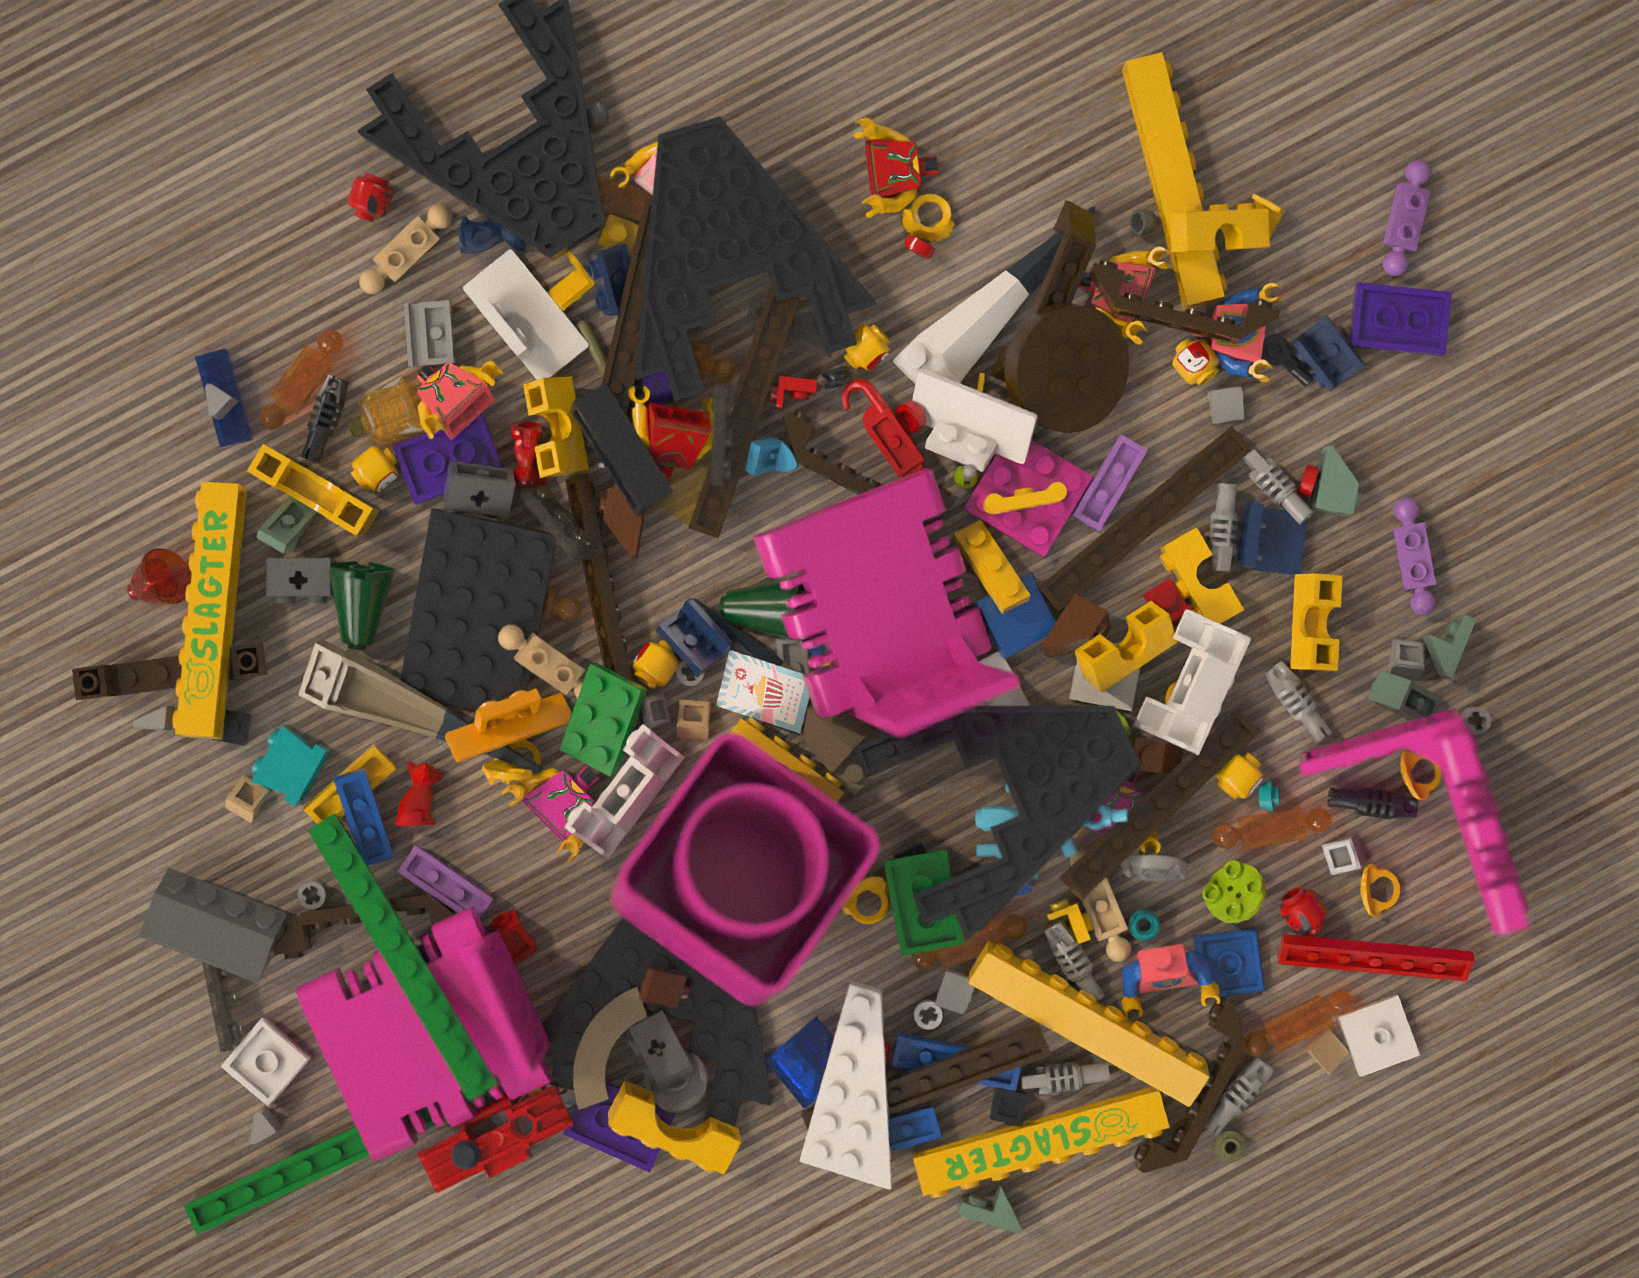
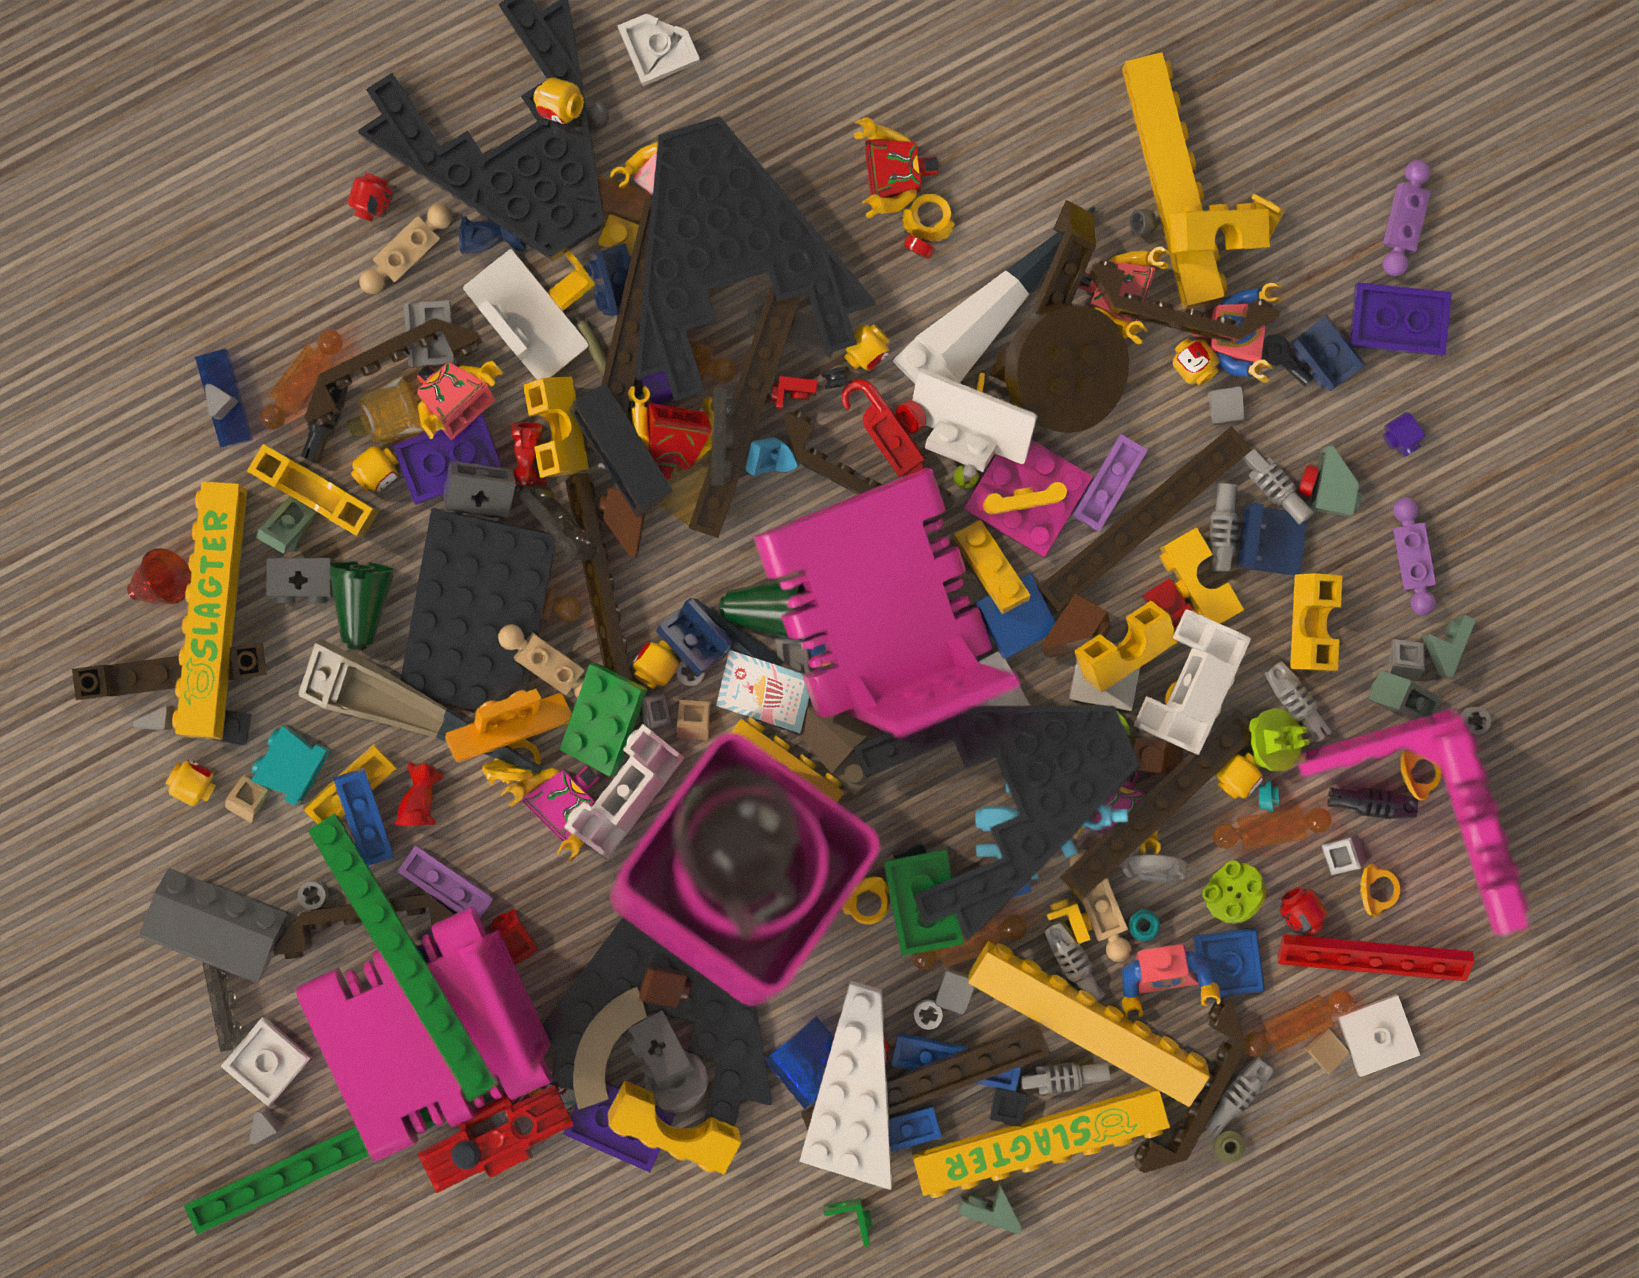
(190, 782): none -> yellow head
(322, 405): none -> dark brown slope
(558, 100): none -> yellow head
(657, 48): none -> white plate
(737, 842): none -> clear smoke windscreen
(864, 1217): none -> green bracket
(1276, 739): none -> lime plate
(1403, 434): none -> dark purple plate

